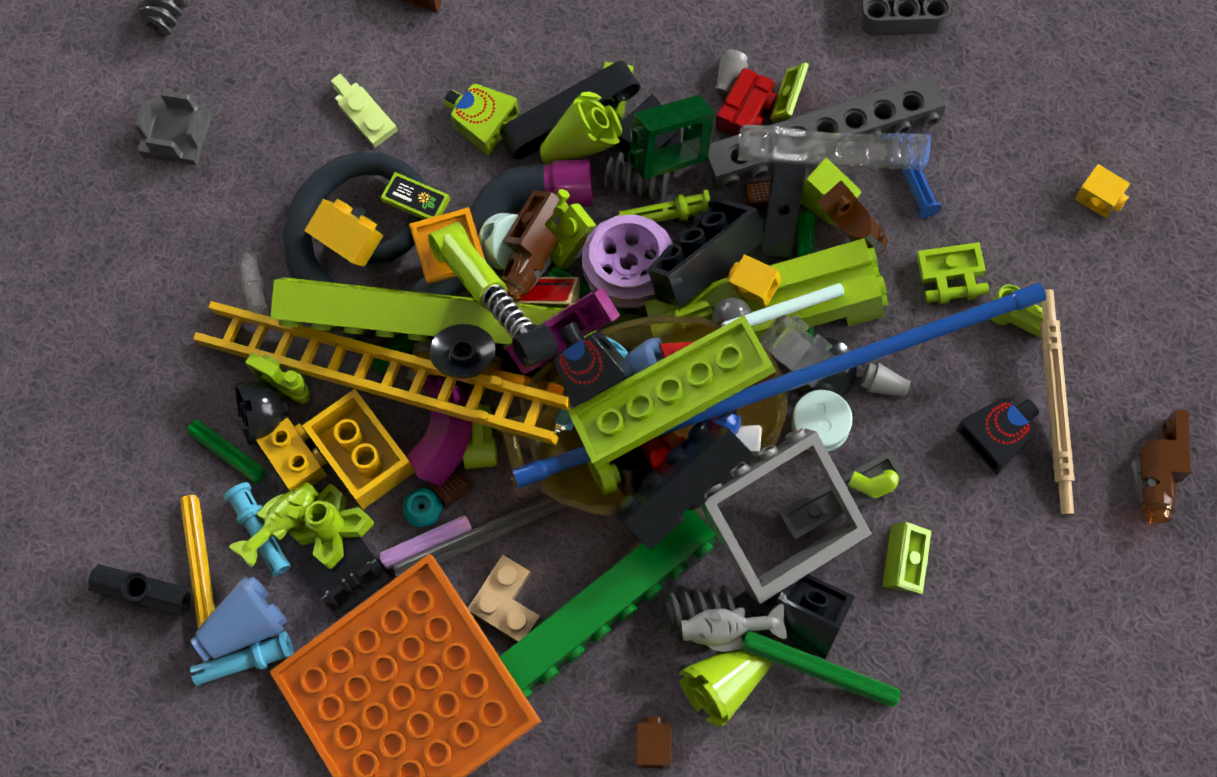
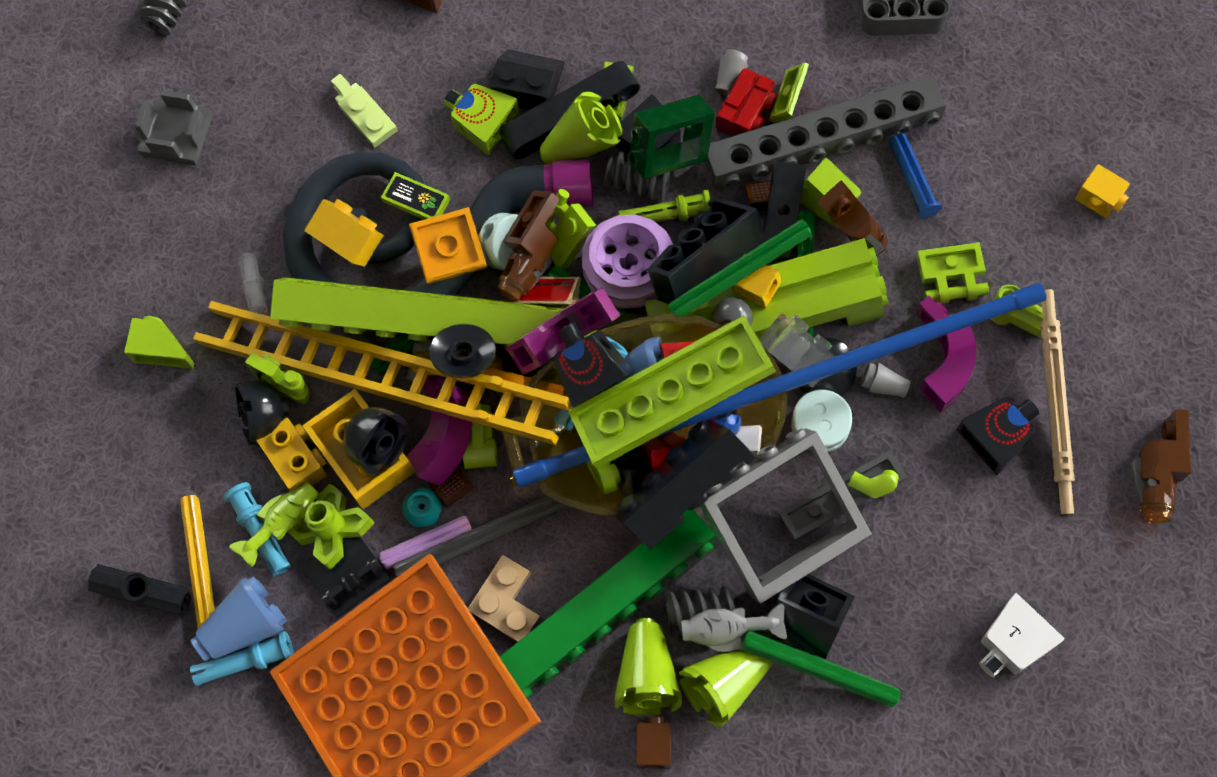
(154, 344): none -> lime slope
(226, 451): green axle -> none
(374, 439): none -> black cylinder
(526, 77): none -> black slope
(529, 341): piece -> none
(647, 672): none -> lime cone
(740, 269): none -> green axle
(792, 305): light aqua bar -> none
(842, 149): clear arch -> none
(907, 558): lime slope -> none
(959, 349): none -> magenta arch
(1017, 638): none -> white torso

